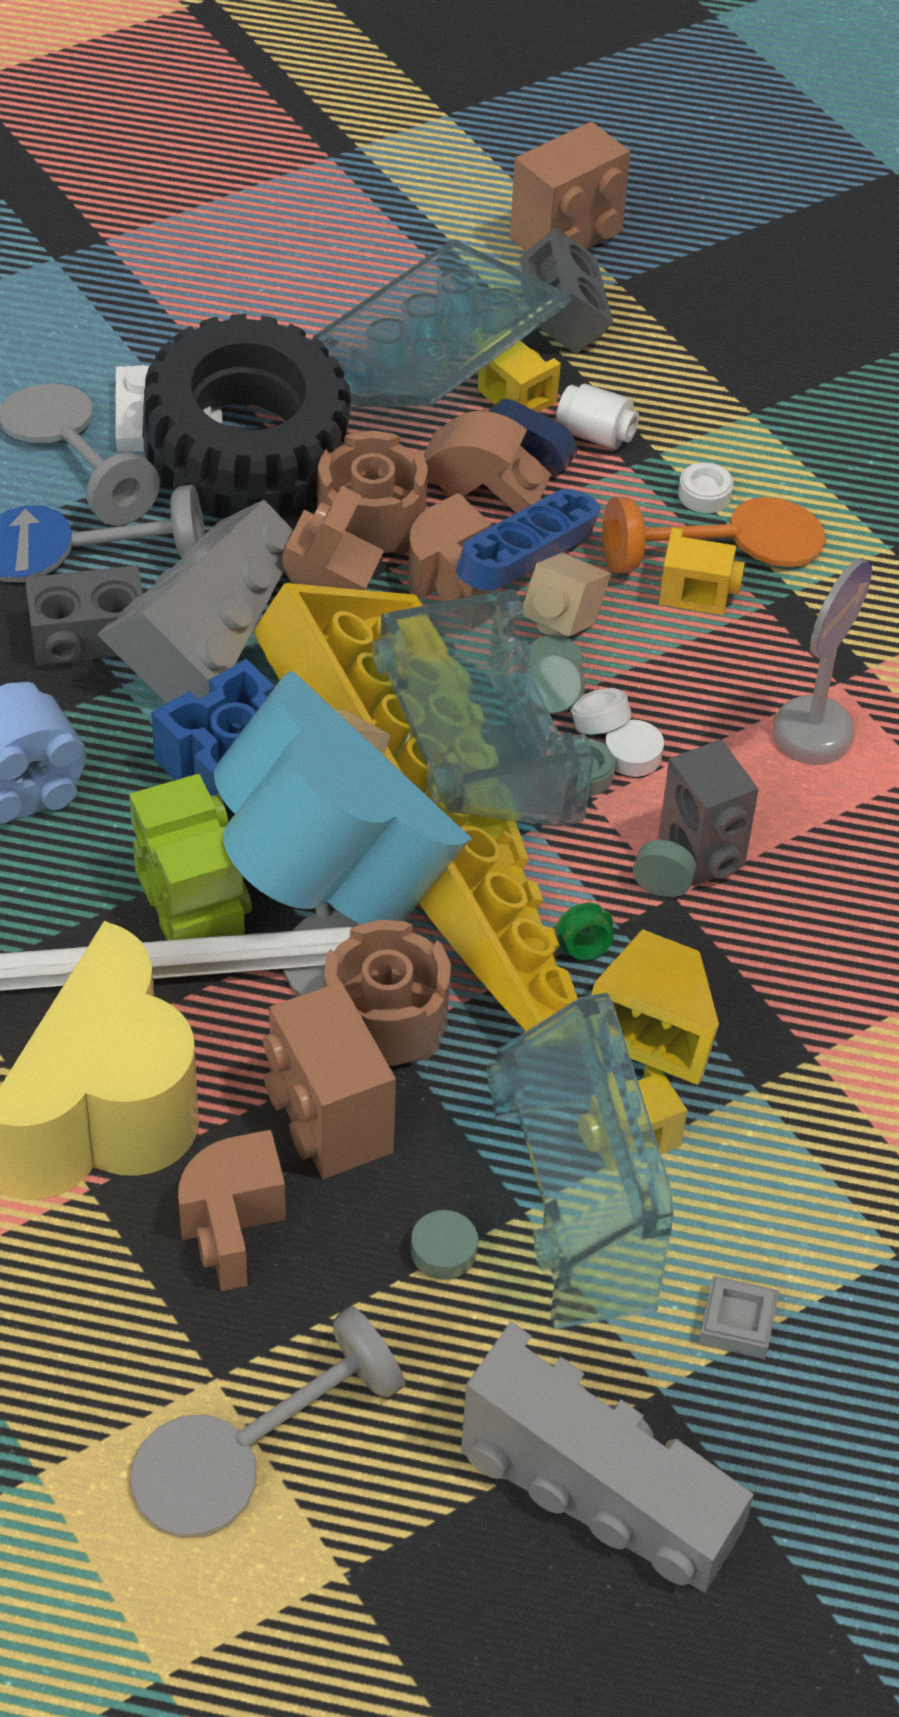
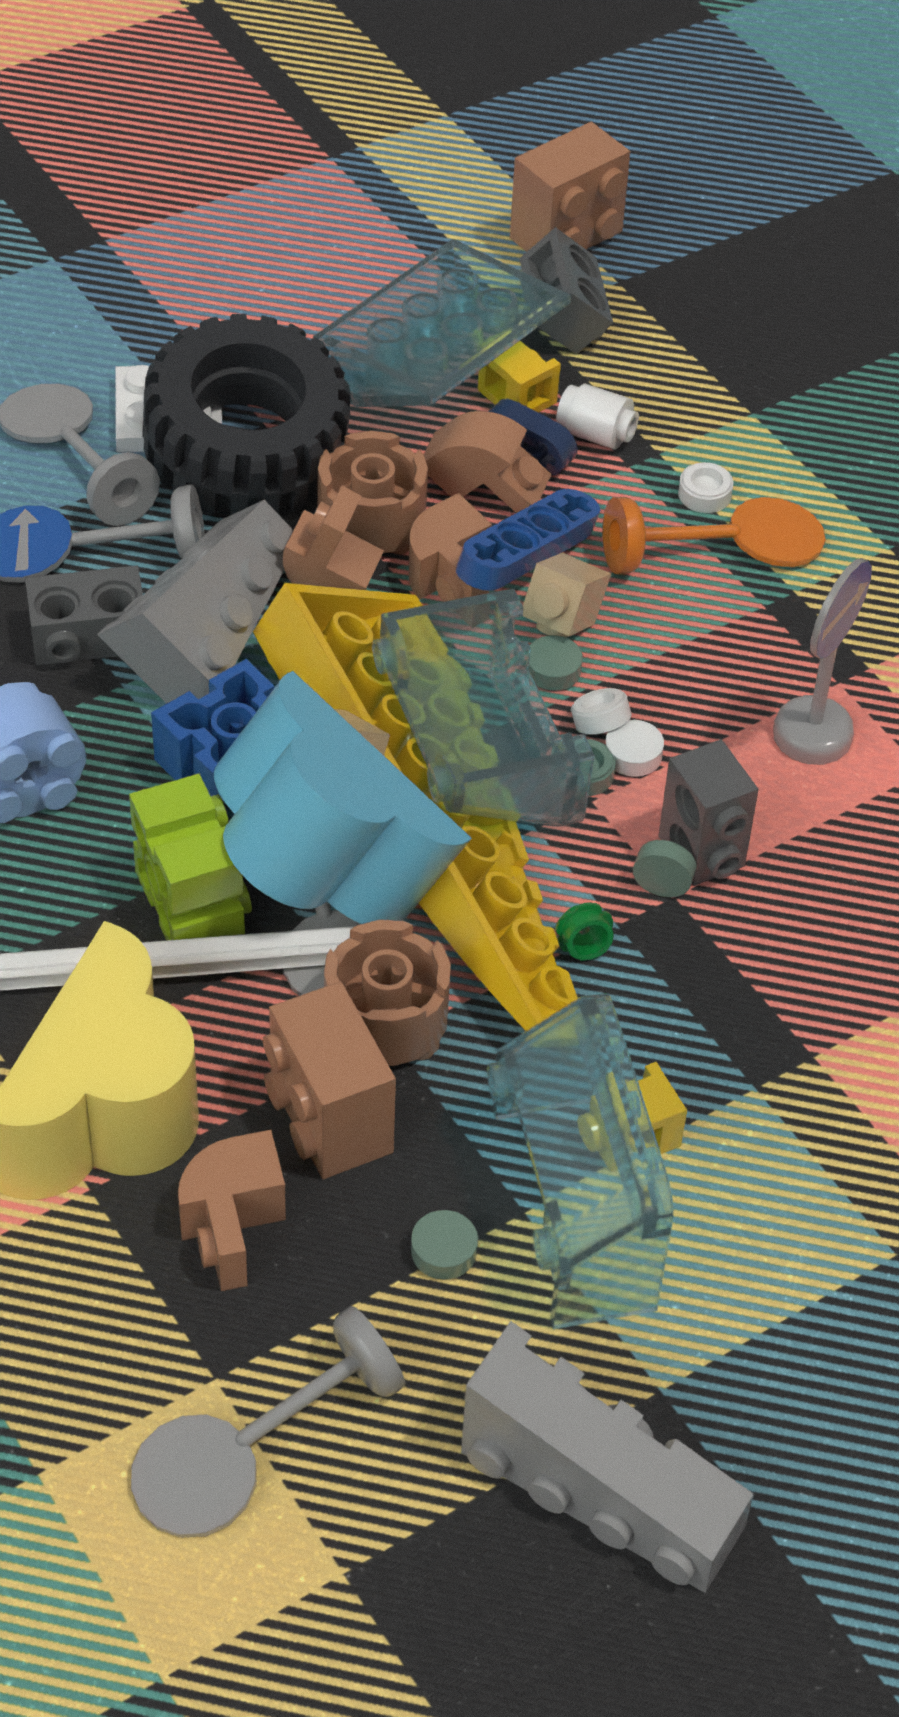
(558, 681): sand green tile -> none
(662, 1005): yellow slope -> none
(699, 574): yellow brick -> none
(739, 1317): light grey tile -> none

